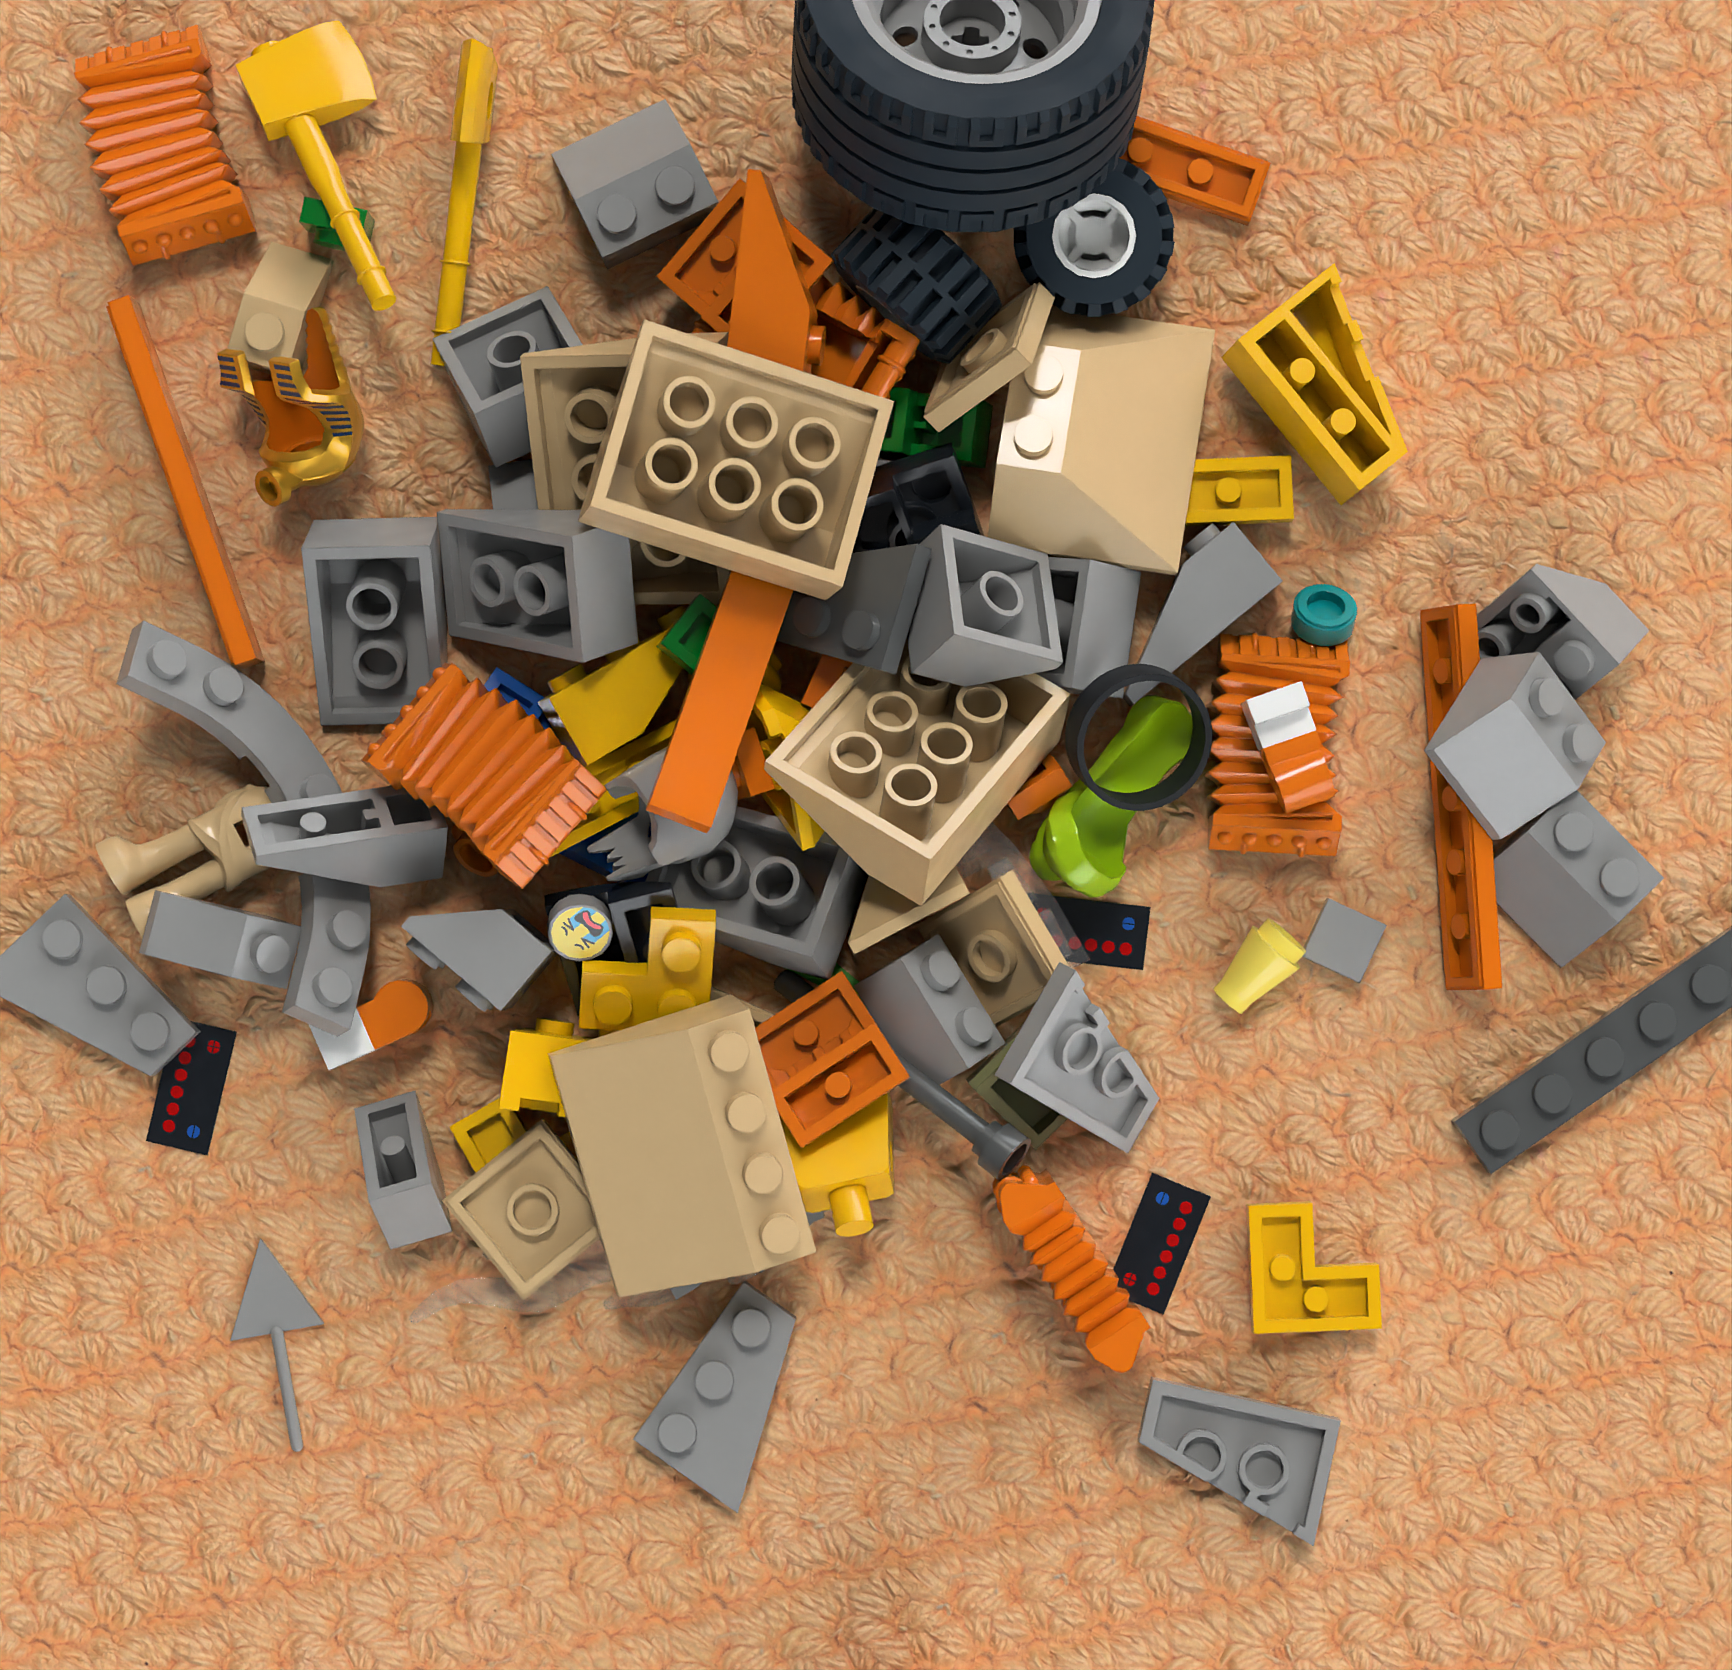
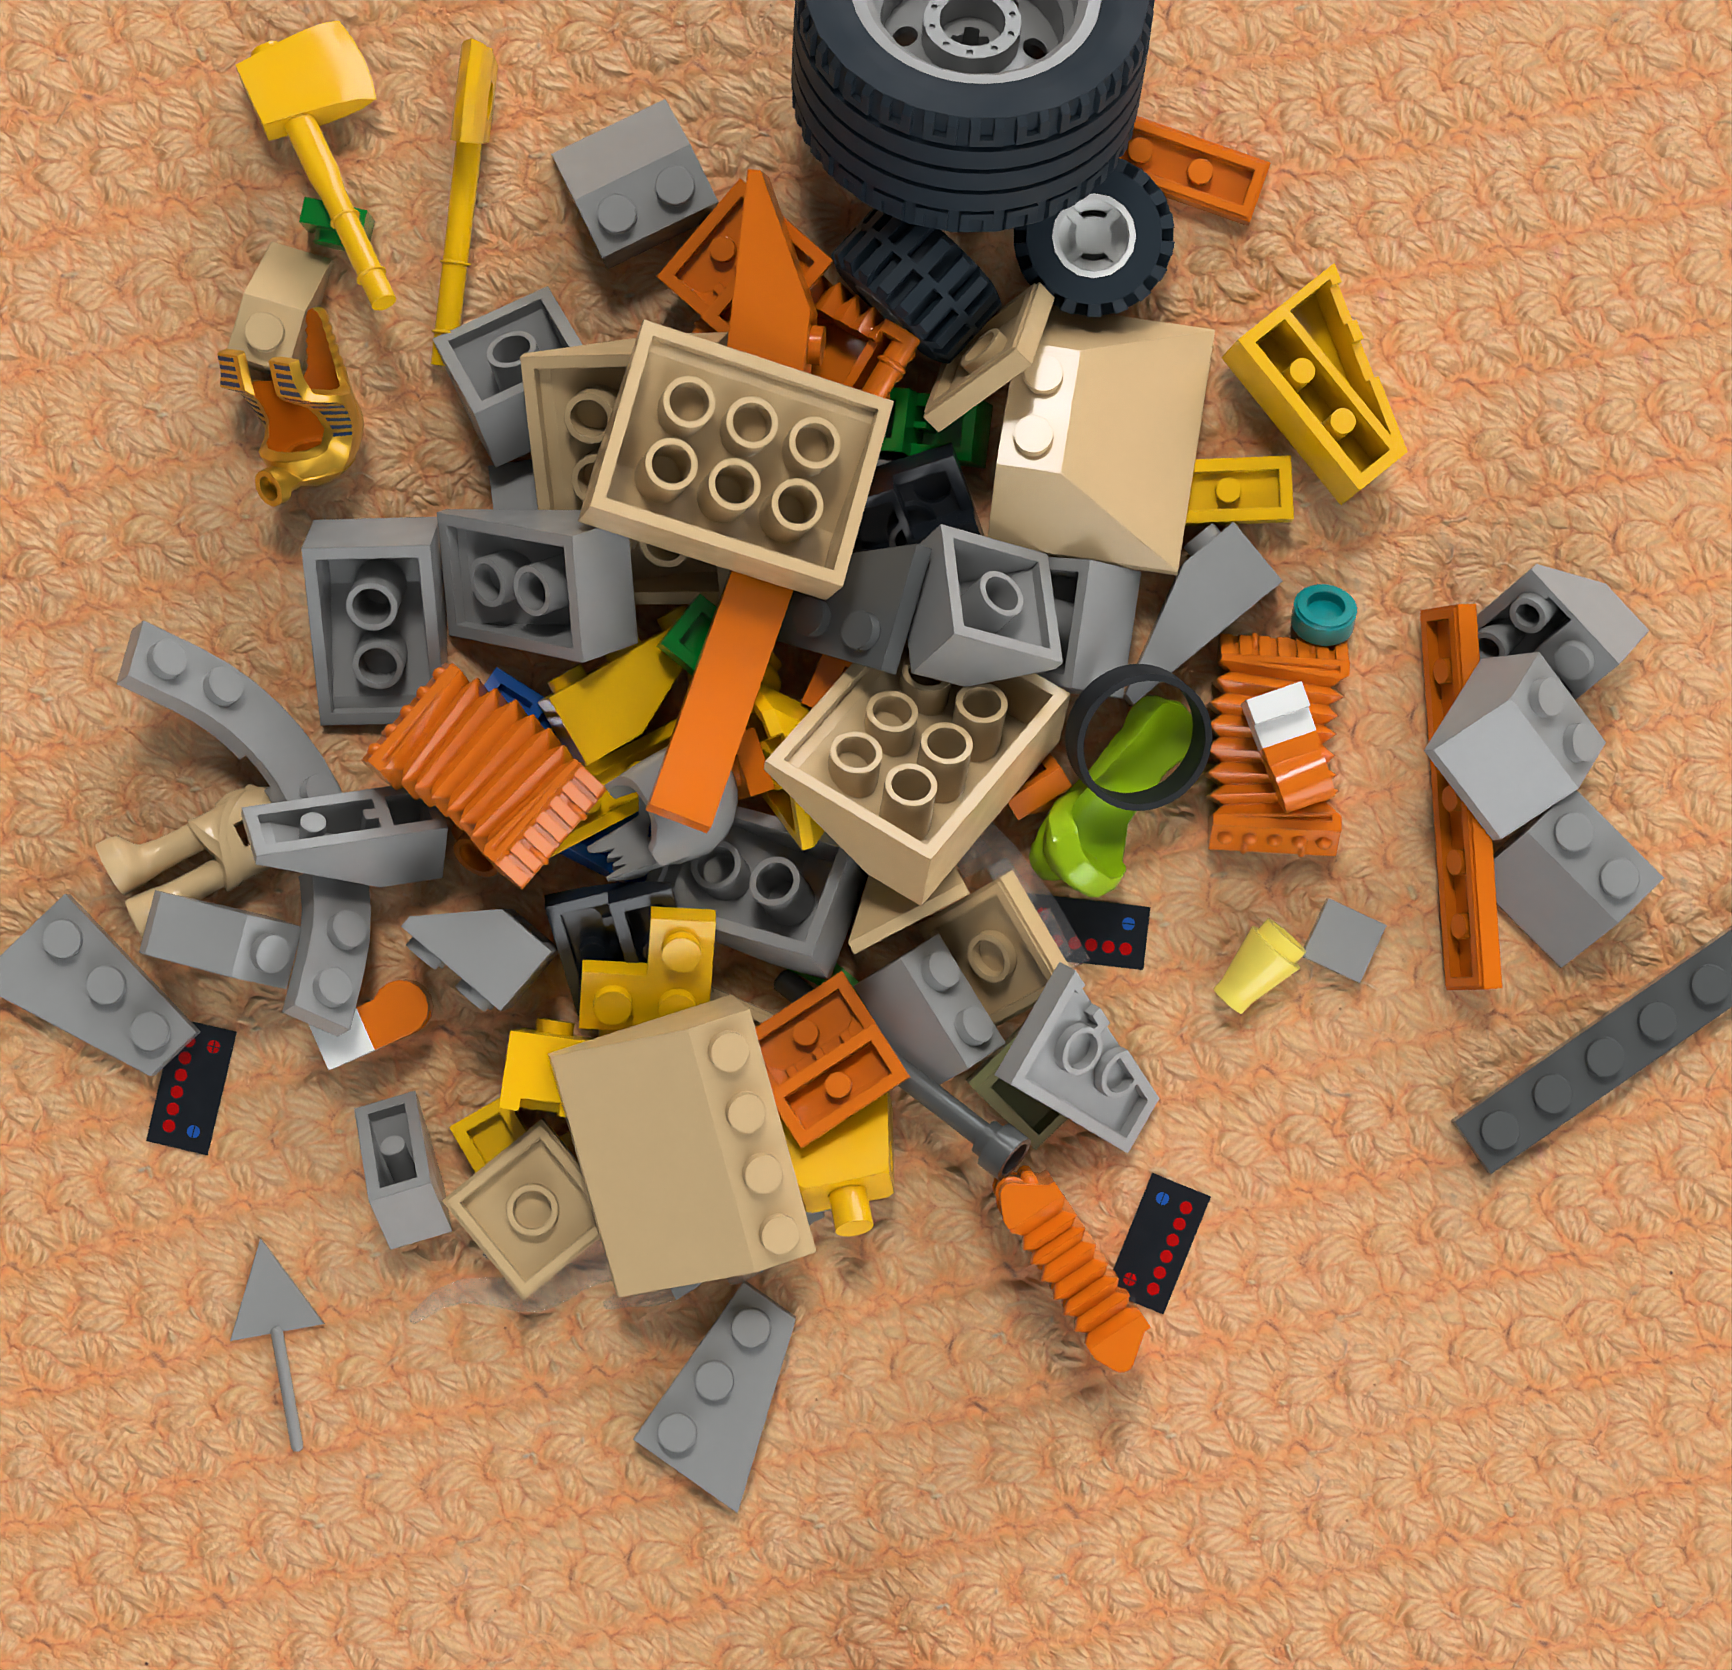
(159, 147): orange piece -> none
(184, 482): orange tile -> none
(579, 927): tile -> none
(1247, 1447): light grey wing -> none
(1291, 1290): yellow plate -> none

